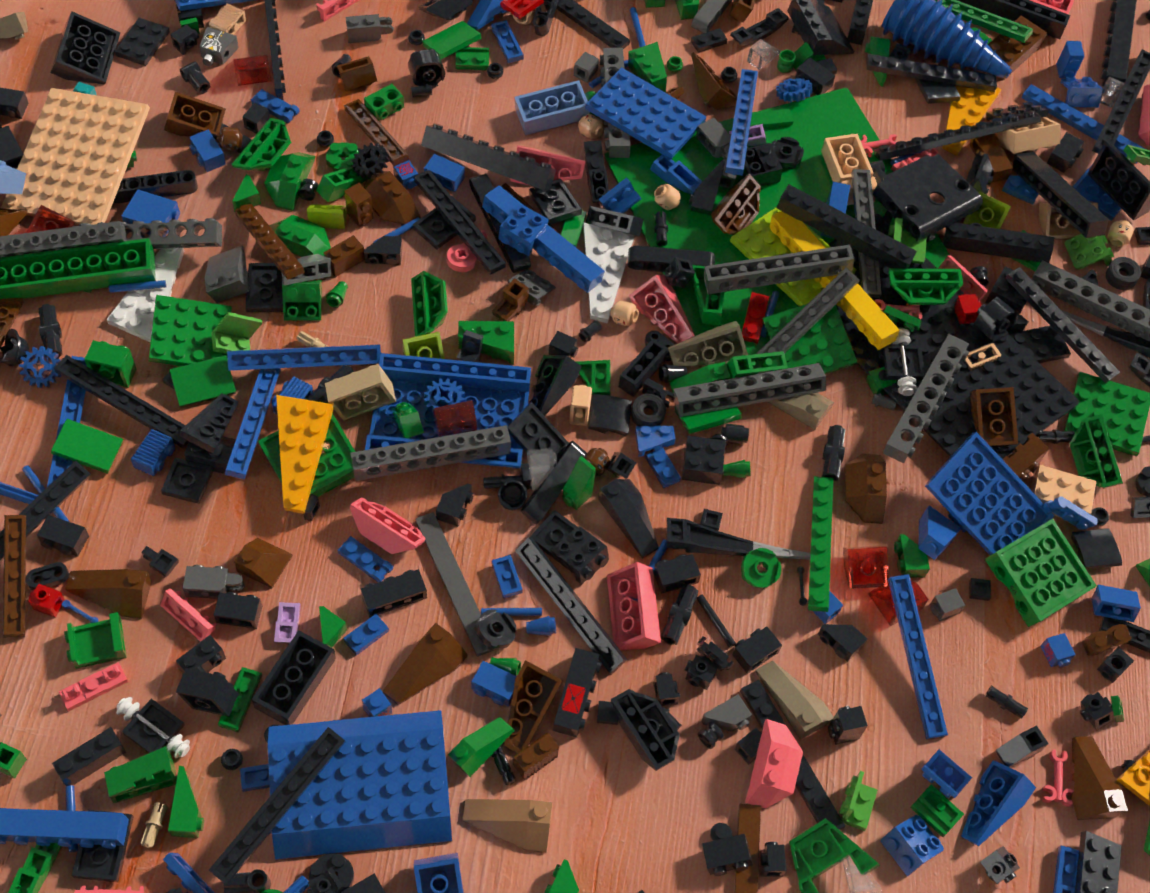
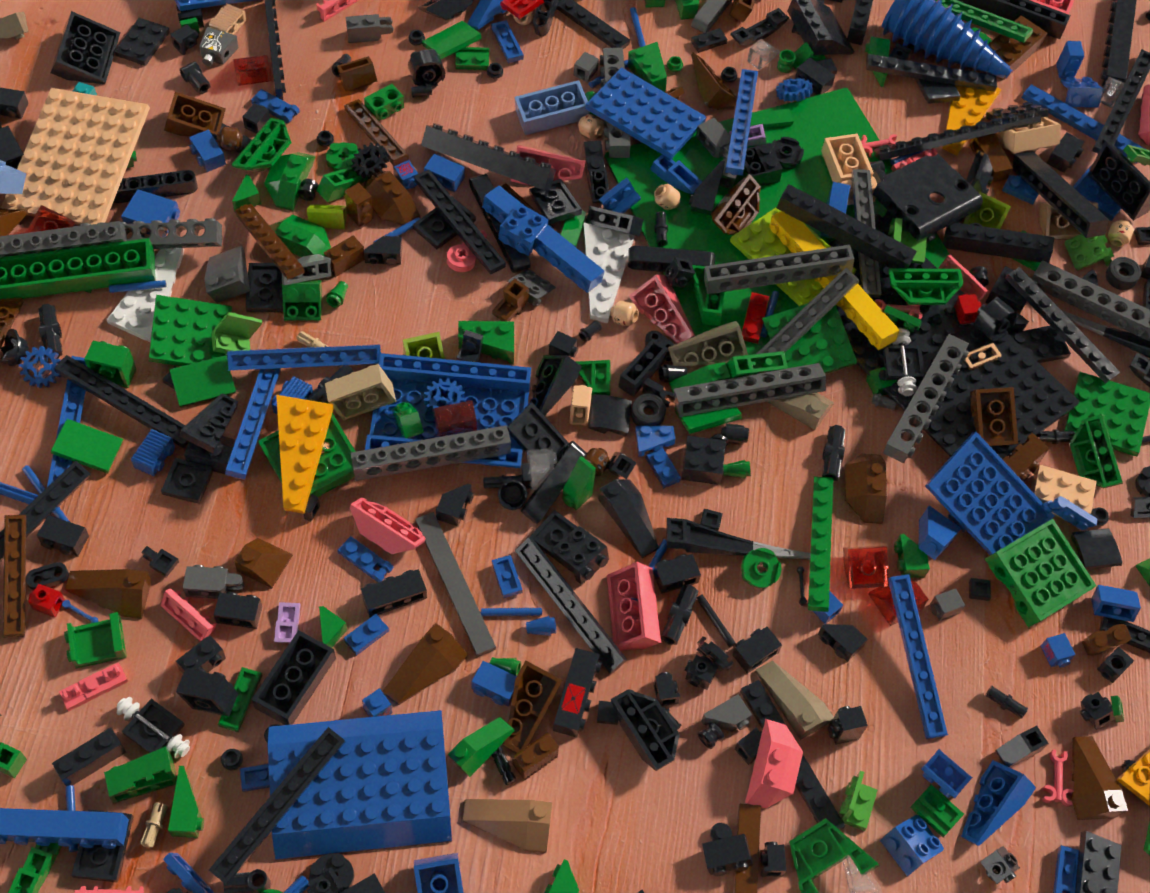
(429, 302): green wedge -> none
(491, 638): black plate -> none

